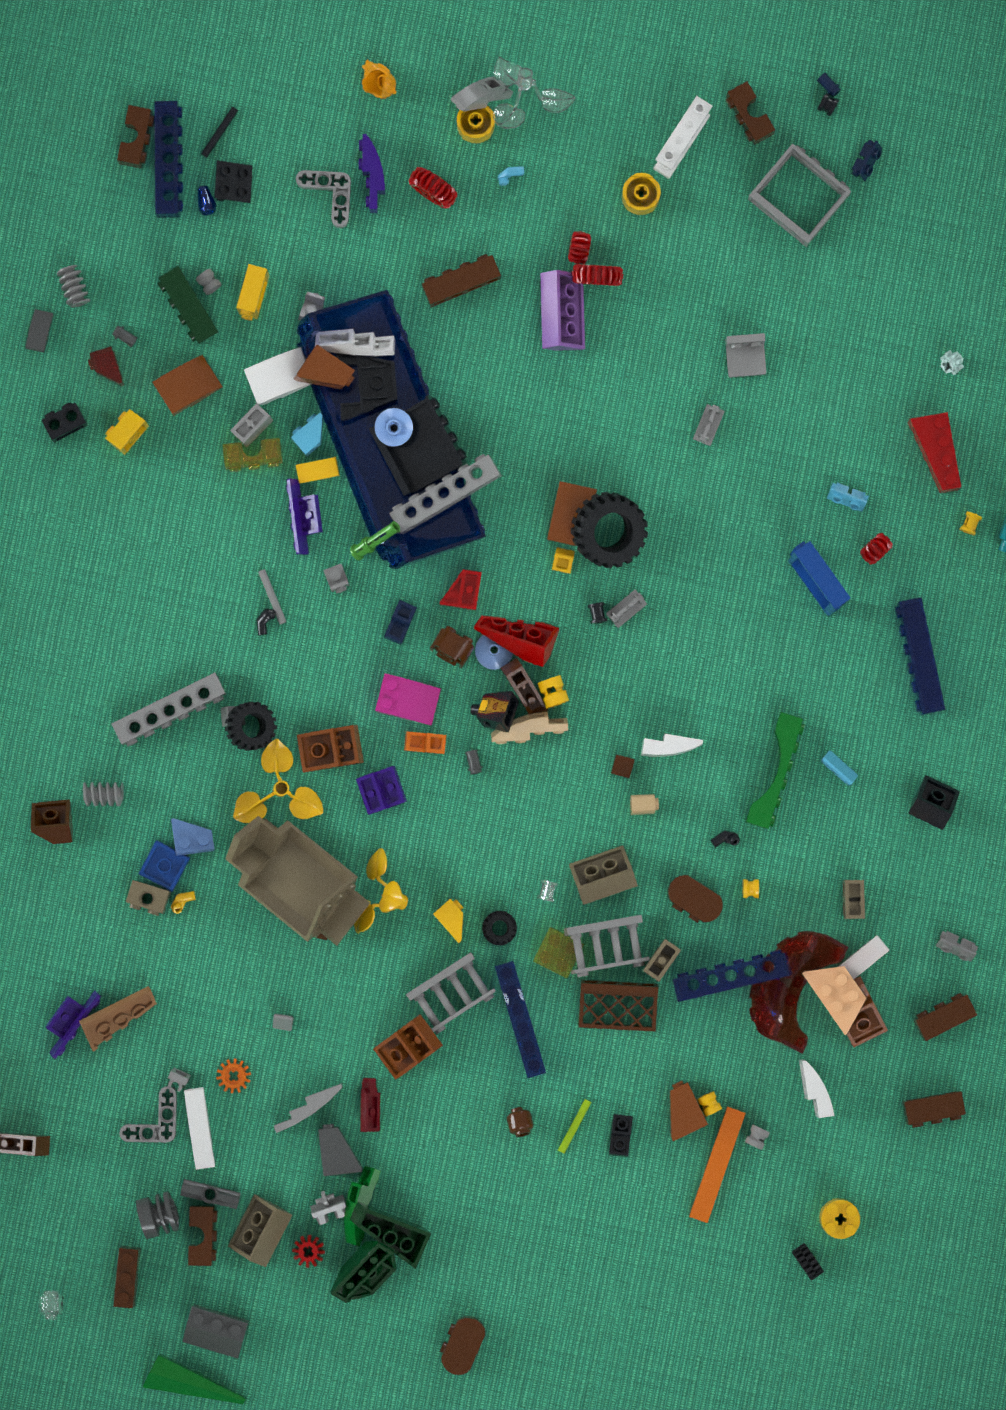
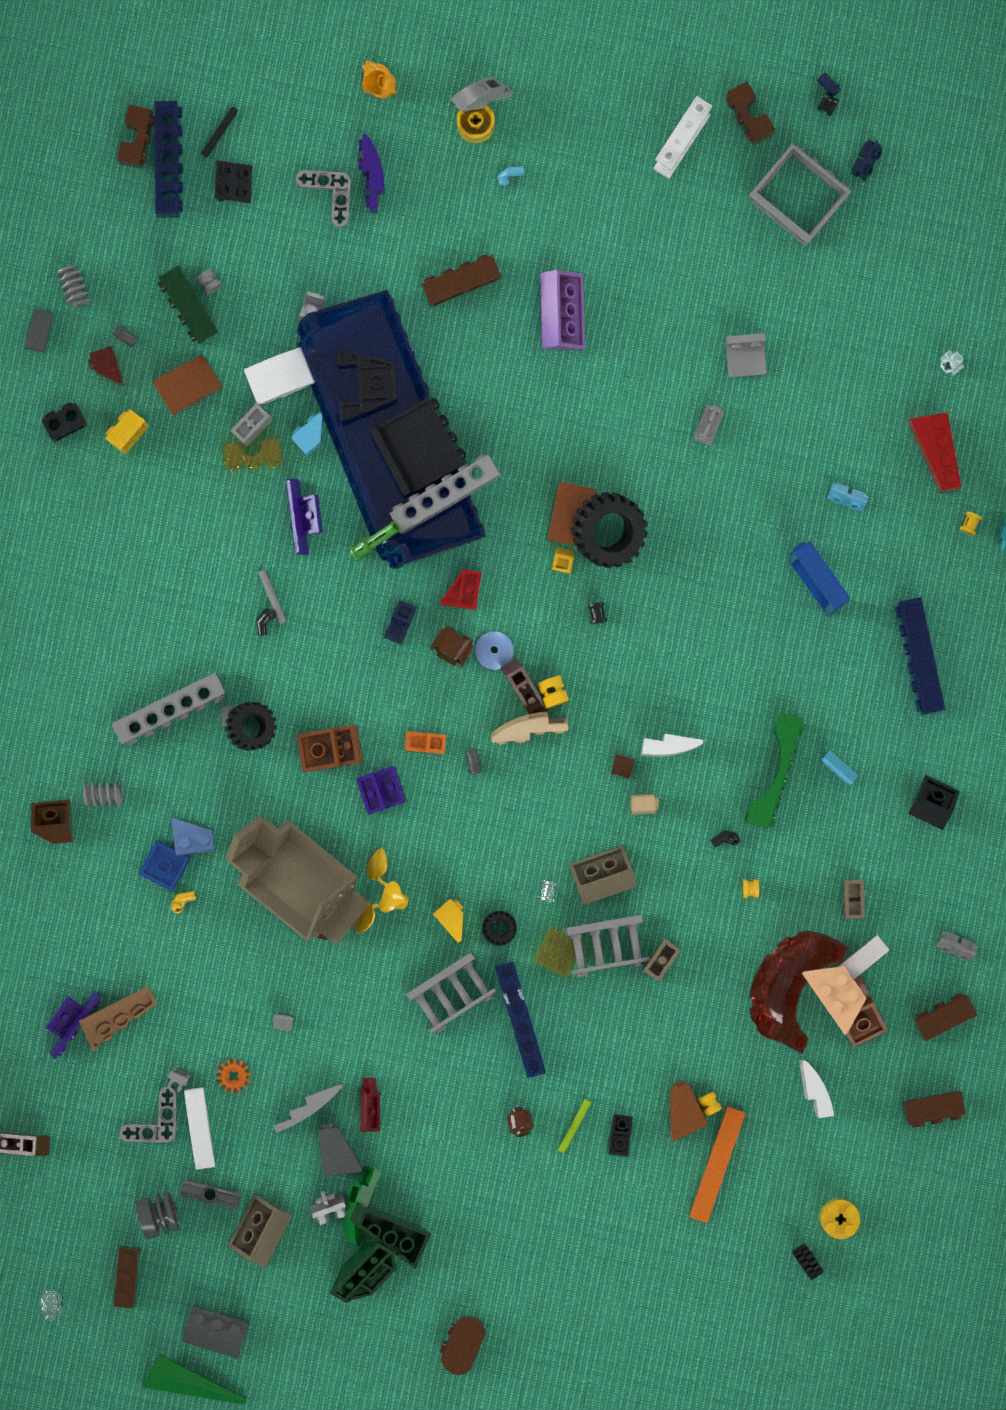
(139, 889): dark tan brick -> none
(204, 1218): reddish brown arch -> none
(206, 201): clear blue cone -> none
(252, 292): yellow window -> none
(277, 759): yellow plant -> none
(315, 1250): red gear -> none
(317, 470): yellow slope -> none
(324, 370): dark orange slope -> none
(336, 578): light grey bracket -> none
(355, 344): white slope -> none
(393, 417): light blue dish -> none
(407, 699): dark pink slope -> none
(408, 1047): dark orange slope -> none
(432, 187): red gear -> none
(496, 710): torso -> none
(508, 73): clear plant -> none
(527, 641): red wedge -> none
(579, 247): red gear -> none
(597, 275): red gear -> none
(618, 988): reddish brown fence -> none
(626, 608): light grey hinge -> none
(651, 191): yellow brick -> none
(685, 991): clear blue brick -> none
(694, 899): reddish brown brick -> none
(757, 1137): light grey wheel -> none
(876, 548): red gear -> none

